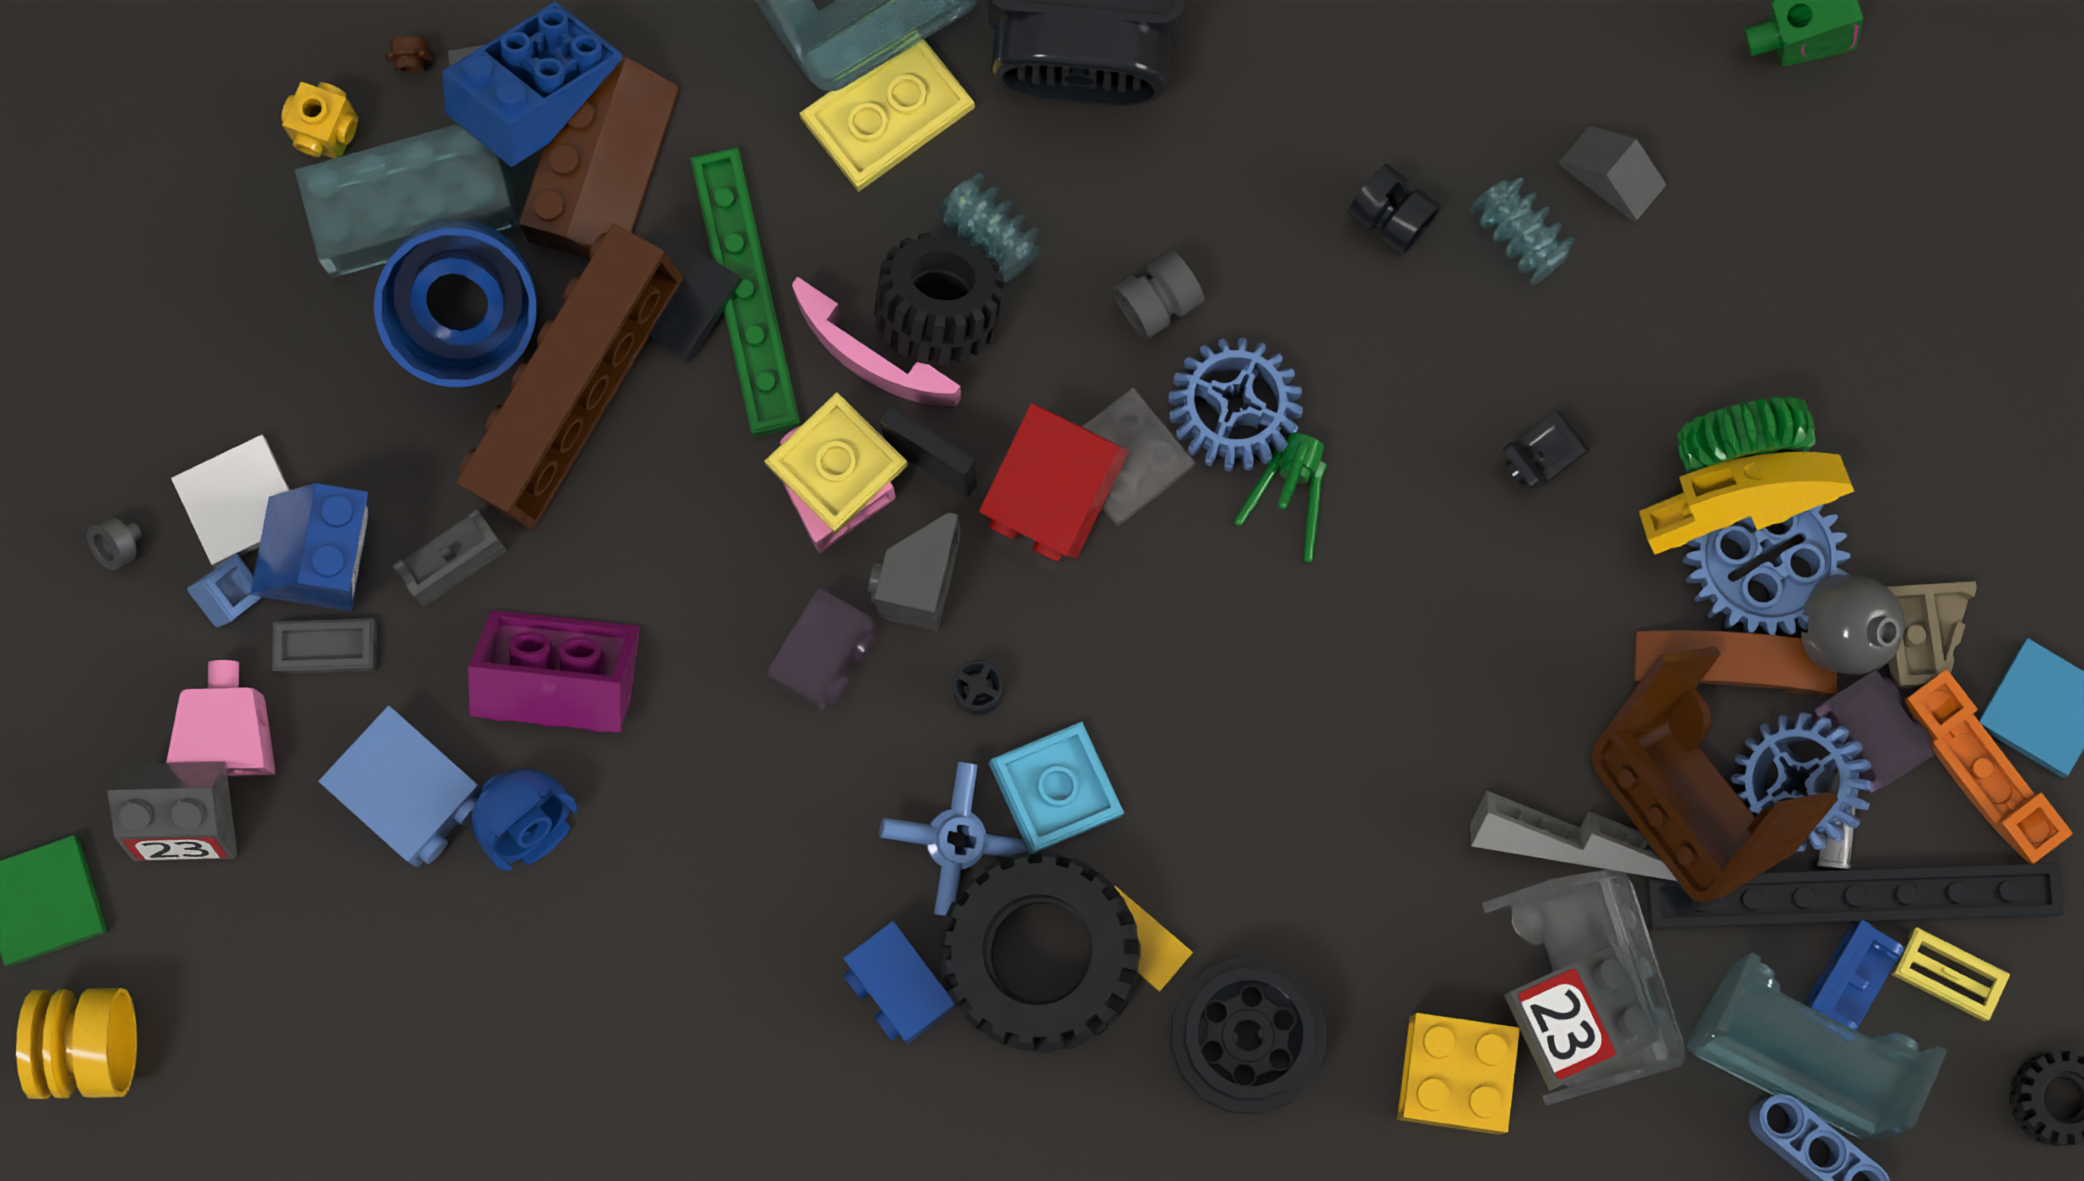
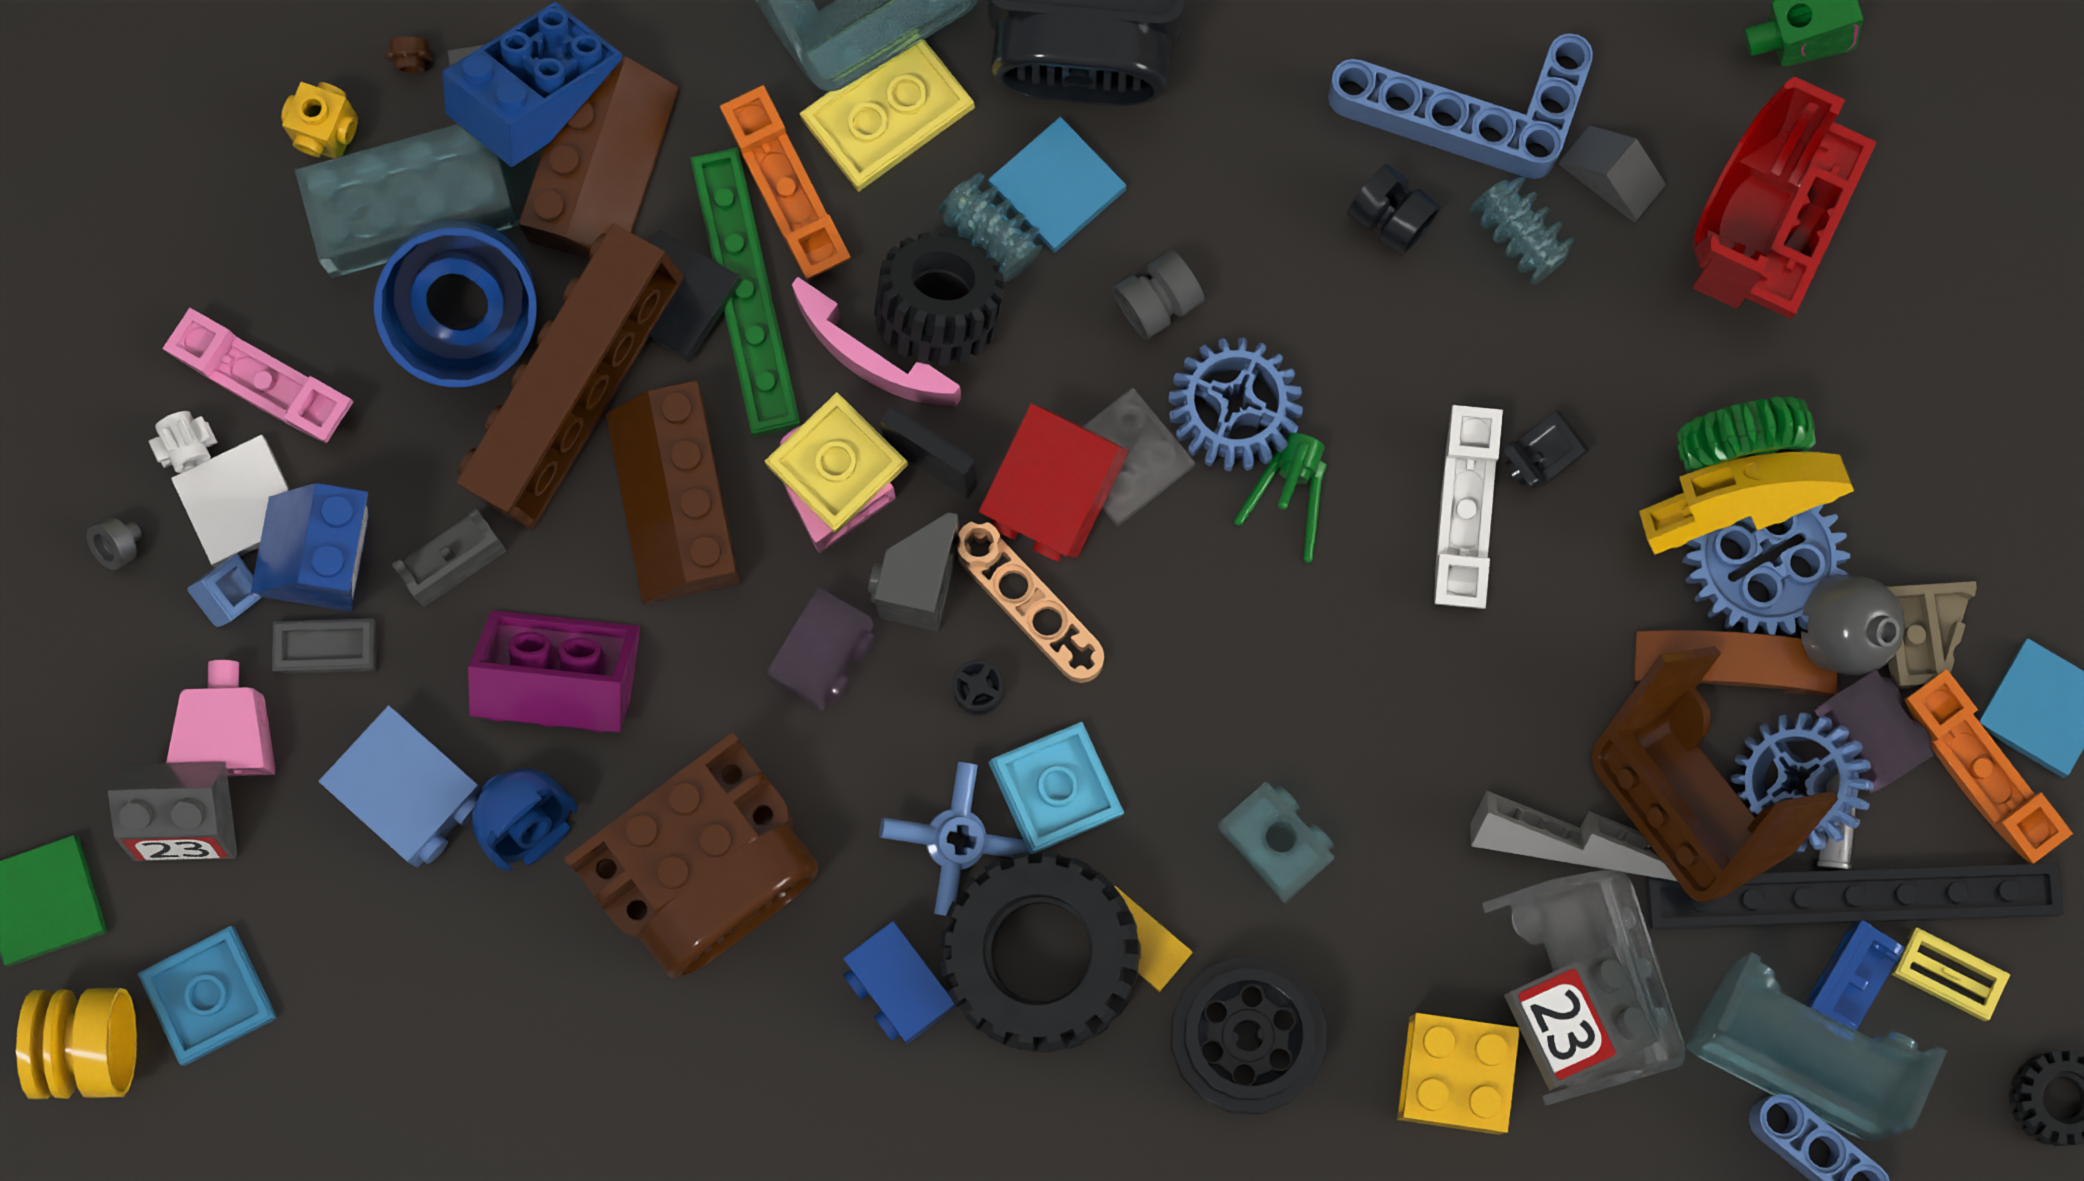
(182, 441): none -> white gear
(207, 996): none -> dark azure tile
(257, 376): none -> bright pink slope
(672, 493): none -> reddish brown slope
(698, 860): none -> reddish brown brick
(784, 183): none -> orange slope
(1034, 600): none -> light nougat beam
(1058, 184): none -> dark azure tile
(1283, 871): none -> clear light blue brick
(1467, 507): none -> white slope
(1469, 112): none -> medium blue beam
(1765, 216): none -> red piece

